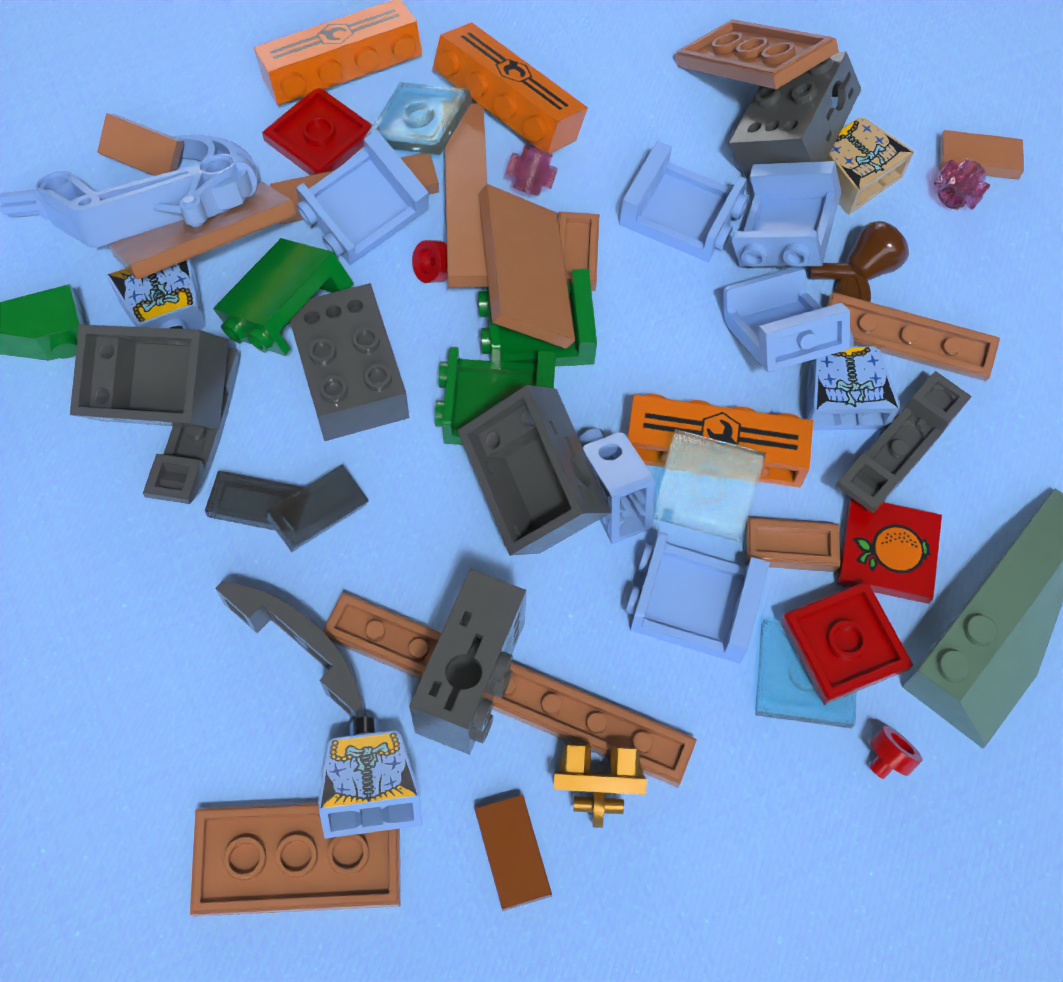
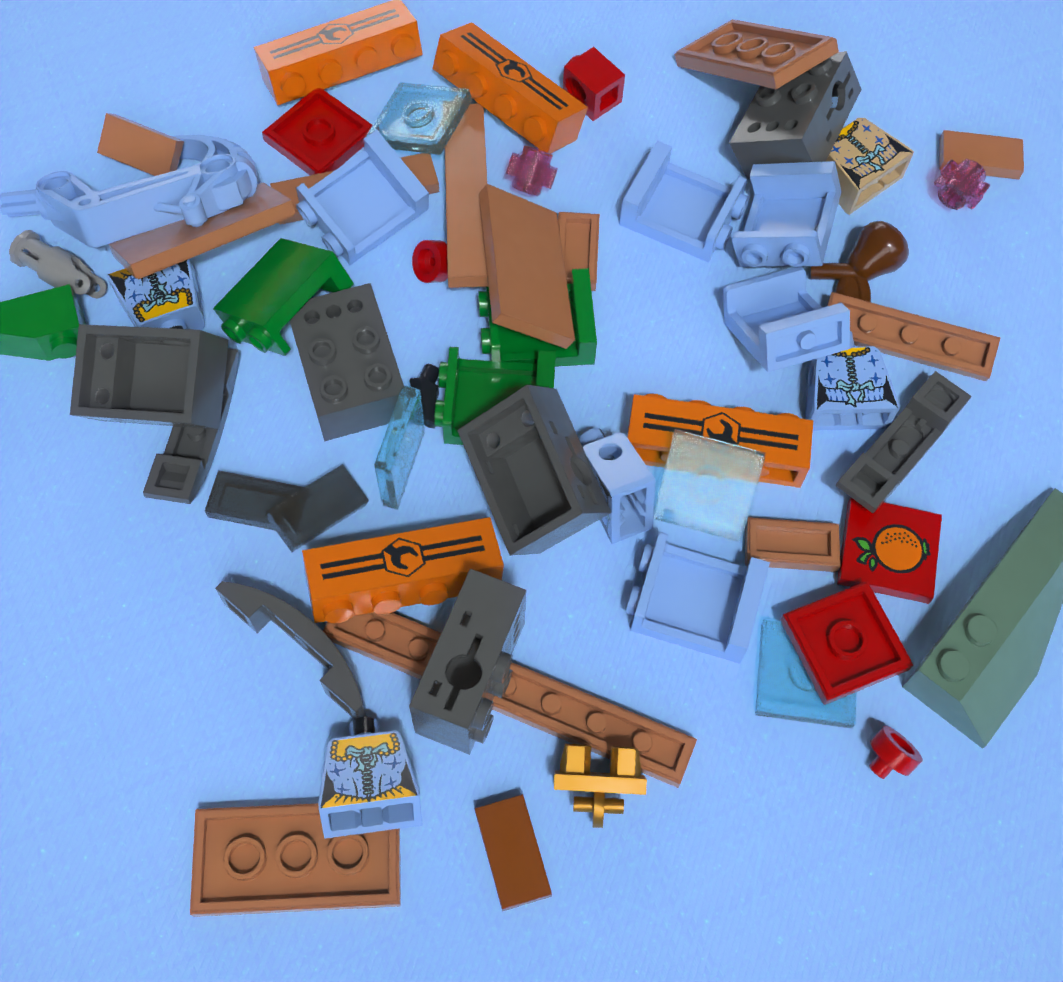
(55, 265): none -> light grey piece
(398, 569): none -> orange brick
(400, 447): none -> clear light blue tile
(429, 392): none -> black bar
(594, 82): none -> red brick

